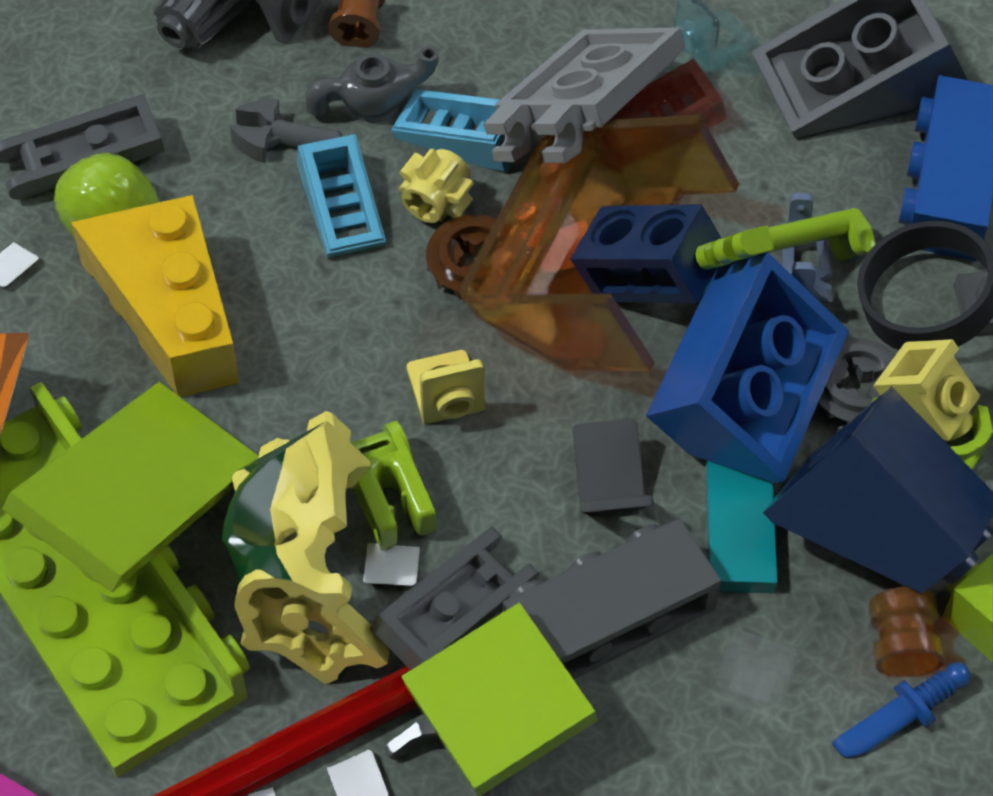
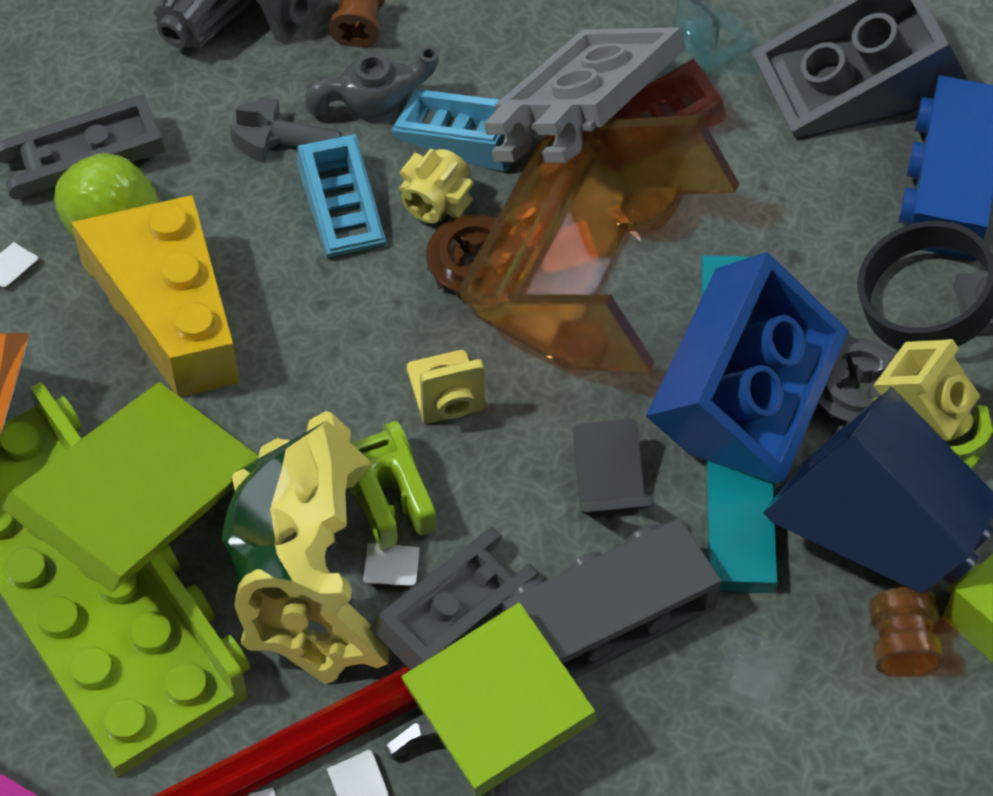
(646, 253): dark blue brick -> none
(805, 272): sand blue helmet -> none
(845, 229): lime hinge -> none
(903, 710): blue piece -> none

